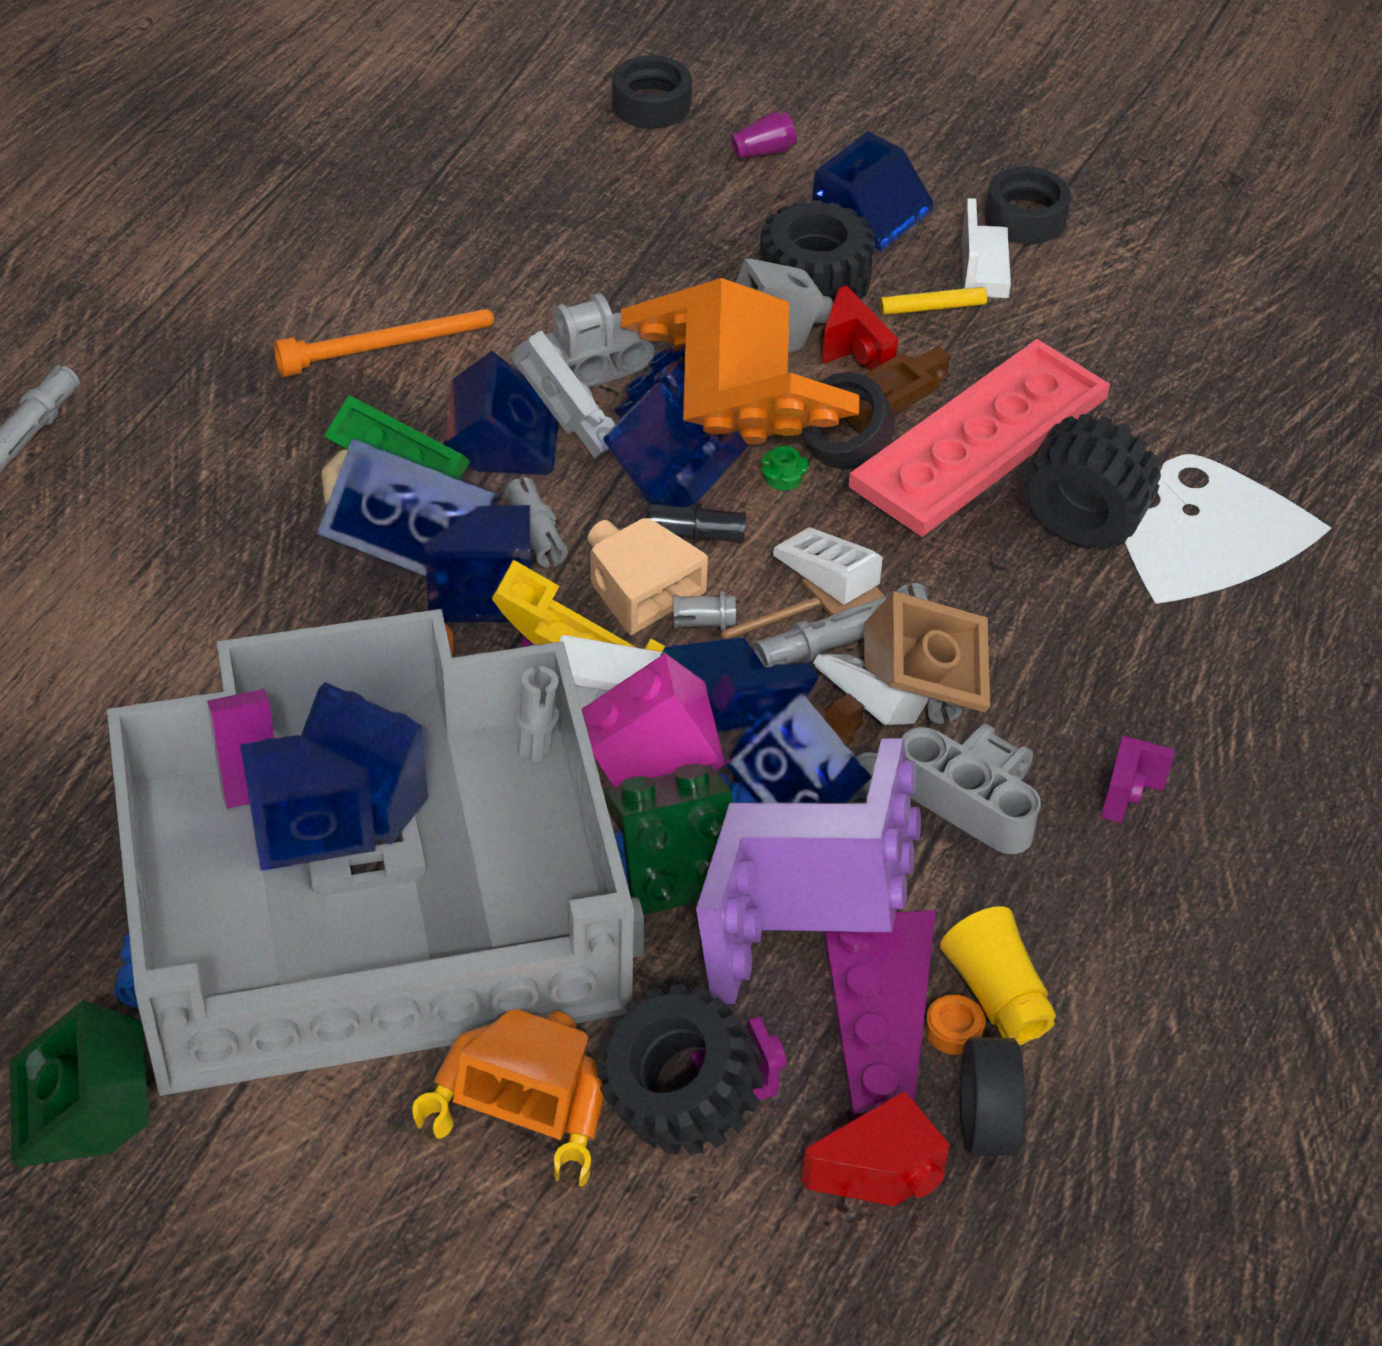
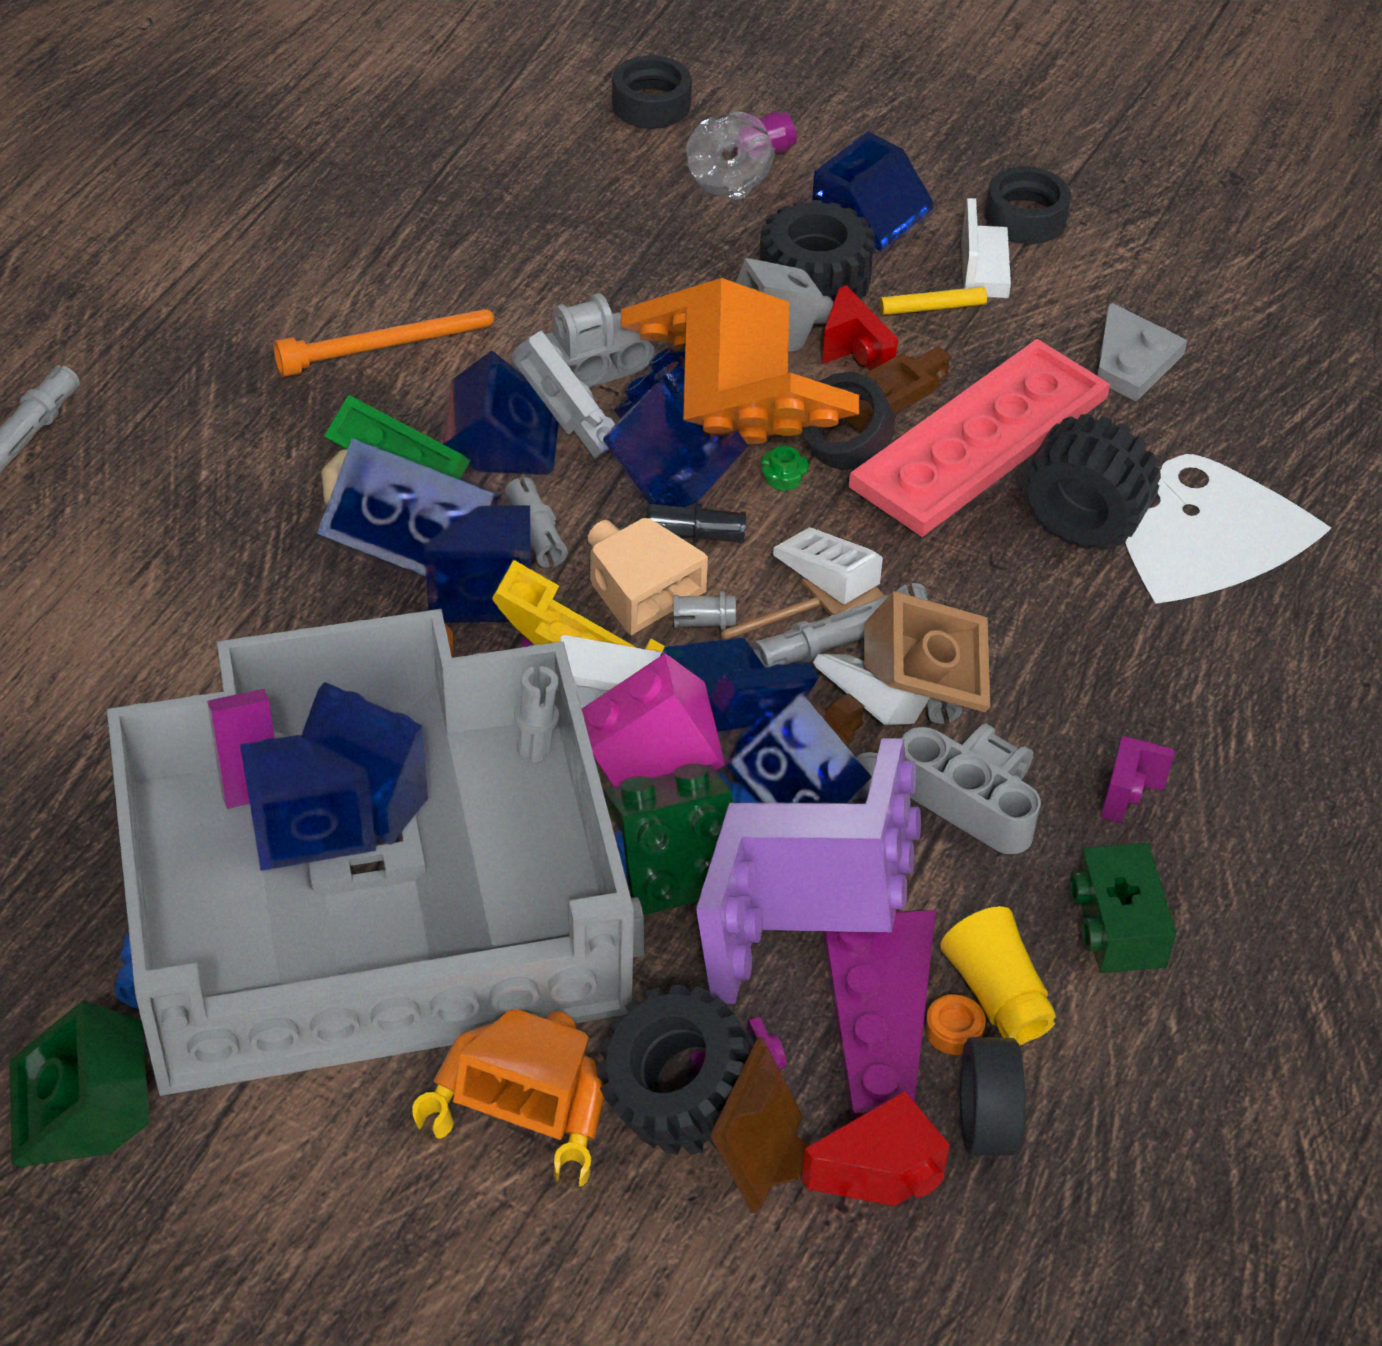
(736, 175): none -> clear plate
(759, 1129): none -> reddish brown piece
(1123, 908): none -> dark green brick
(1136, 352): none -> light grey wing

